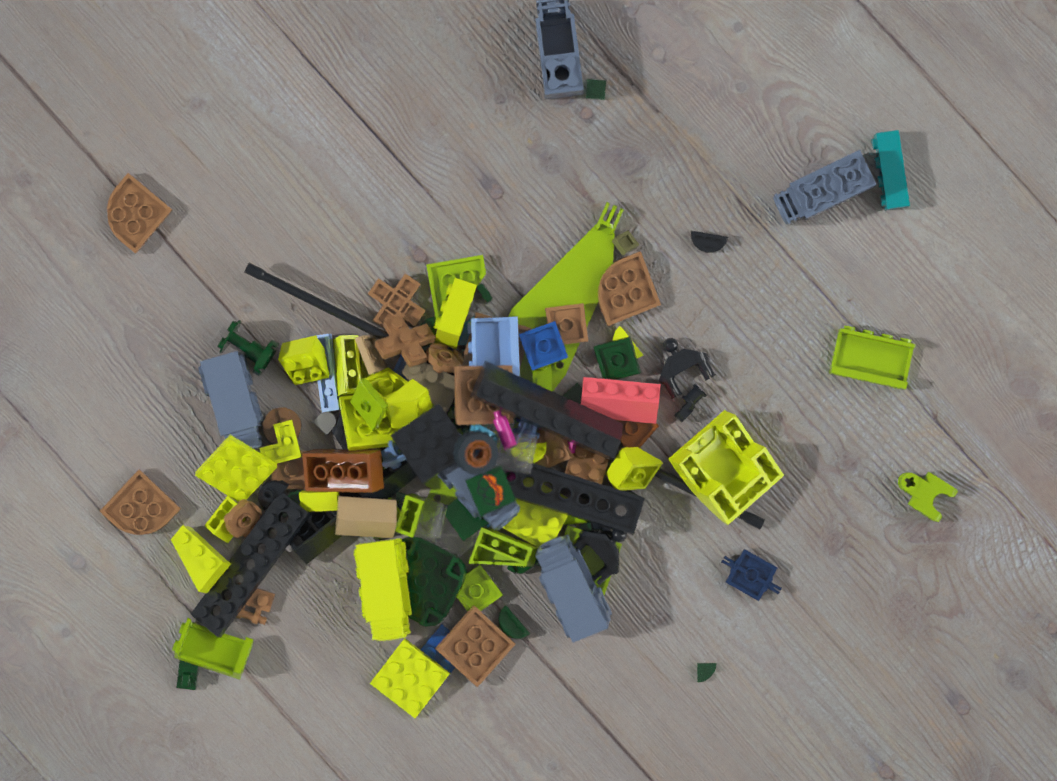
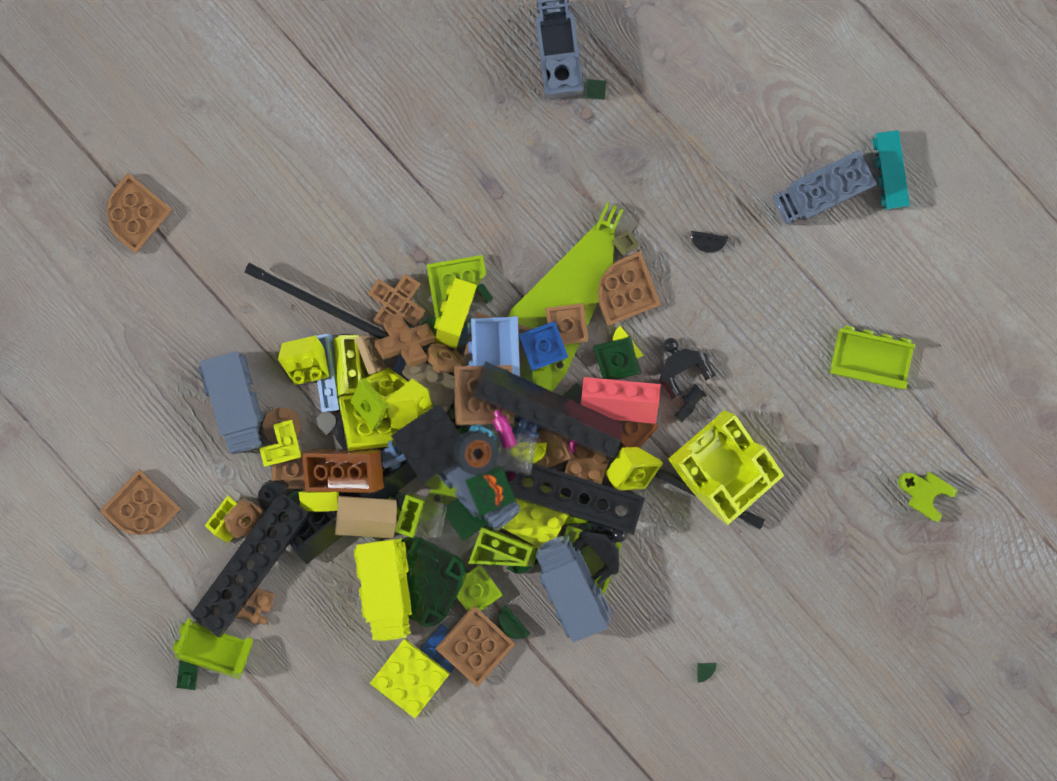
(199, 558): neon yellow wedge -> none
(236, 469): neon yellow plate -> none
(254, 351): dark green piece -> none
(751, 575): dark blue plate -> none

